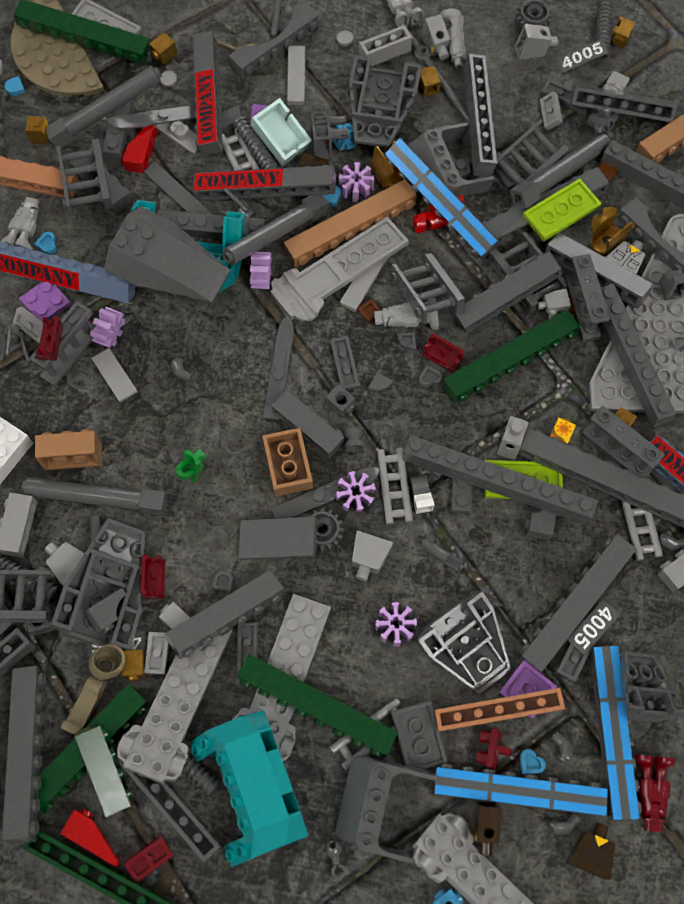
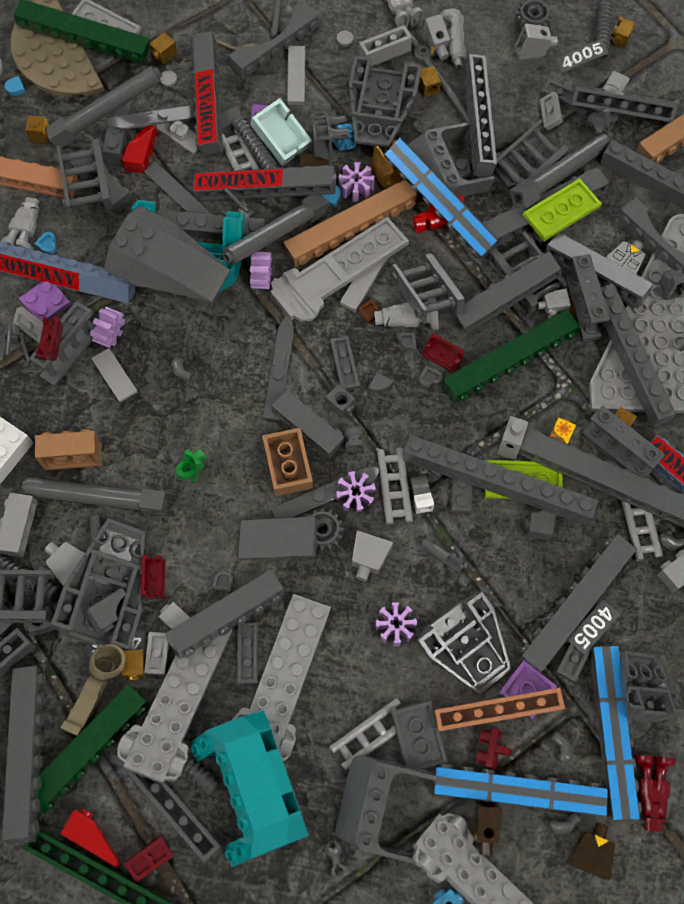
(102, 769): brick -> none
(317, 705): dark green brick -> none
(531, 763): dark azure tile -> none
(604, 227): pearl gold piece -> none
(608, 171): reddish brown tile -> none

